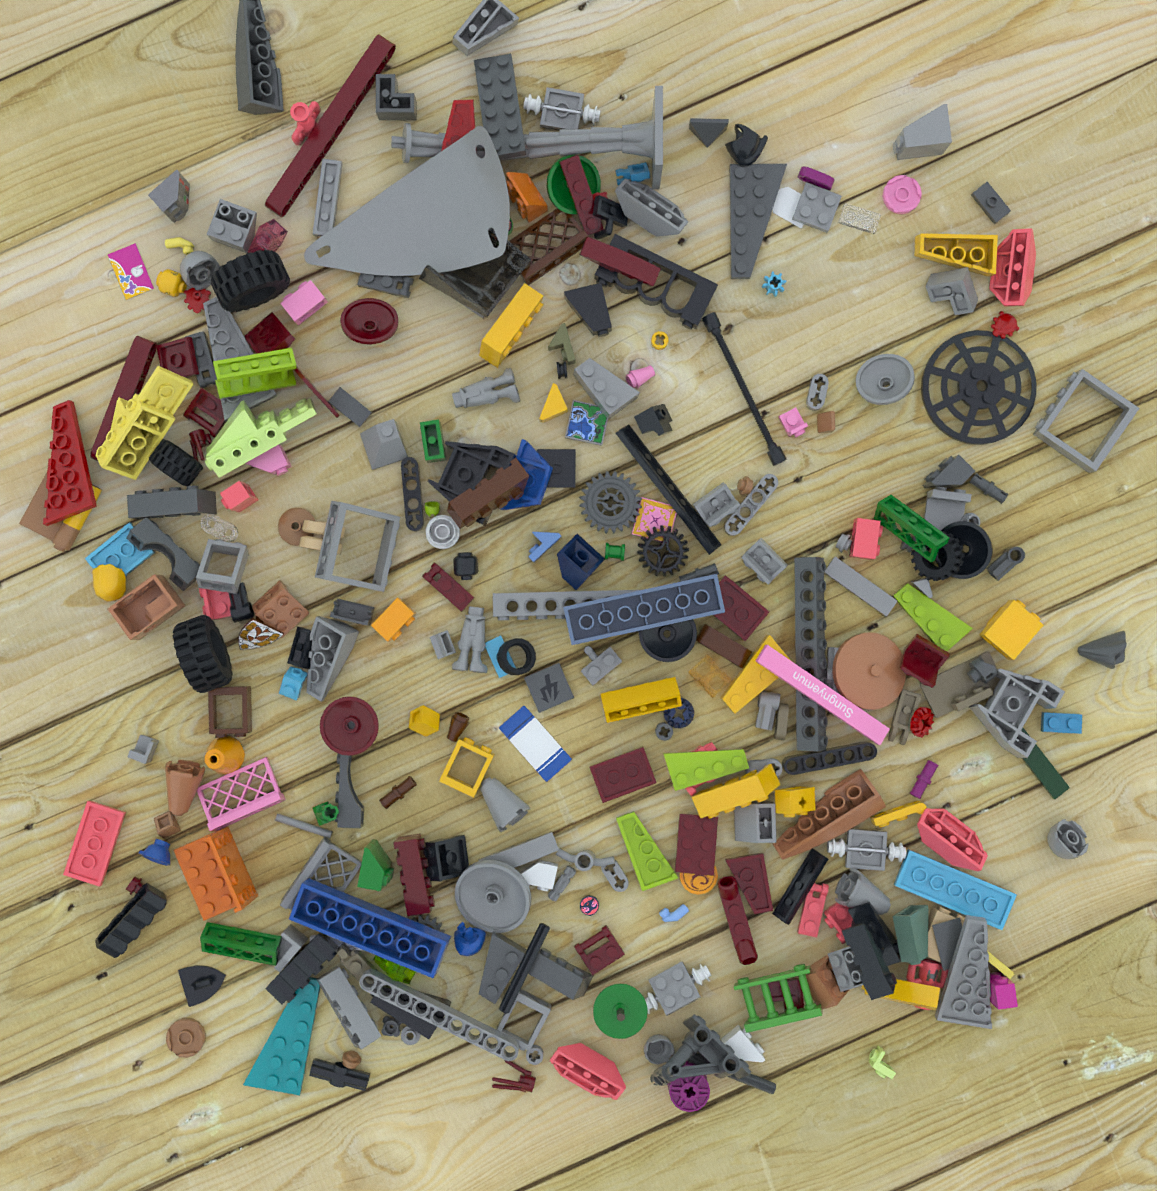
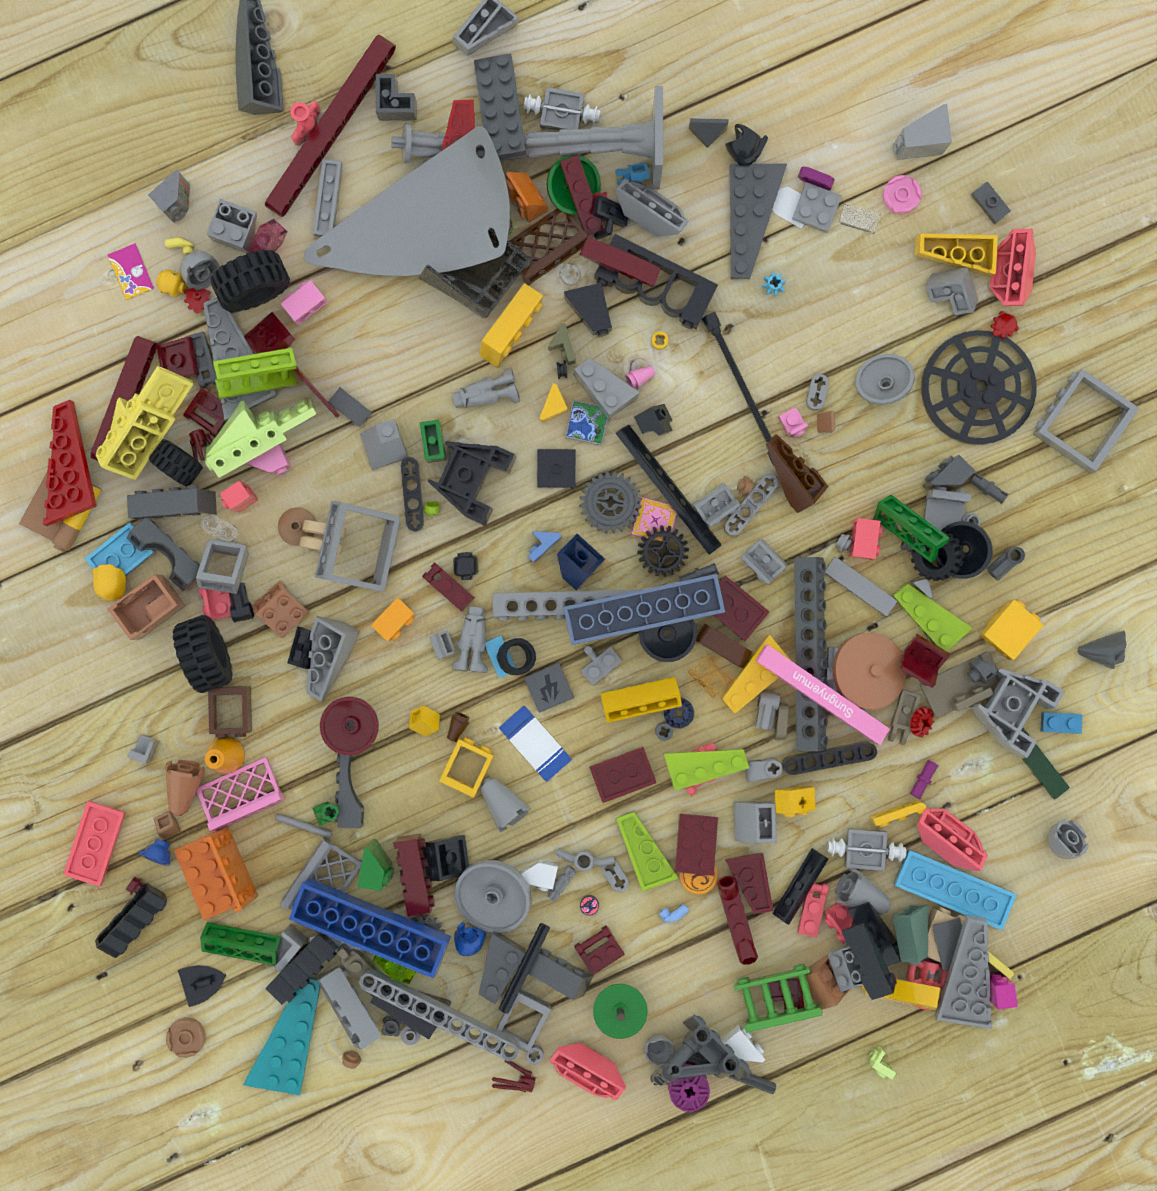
(257, 634): shield -> none
(293, 683): medium azure bracket -> none
(339, 1075): black piece -> none
(352, 612): dark grey hinge -> none
(369, 321): dark red dish -> none
(386, 284): dark grey plate -> none
(398, 792): reddish brown pin -> none
(442, 532): white piece -> none
(489, 495): reddish brown wedge -> none
(526, 851): light grey slope -> none
(539, 474): blue wing -> none
(614, 551): green bush -> none
(676, 988): light grey plate -> none
(736, 792): yellow wedge -> none
(799, 482): none -> reddish brown wedge
(837, 812): nougat wedge -> none

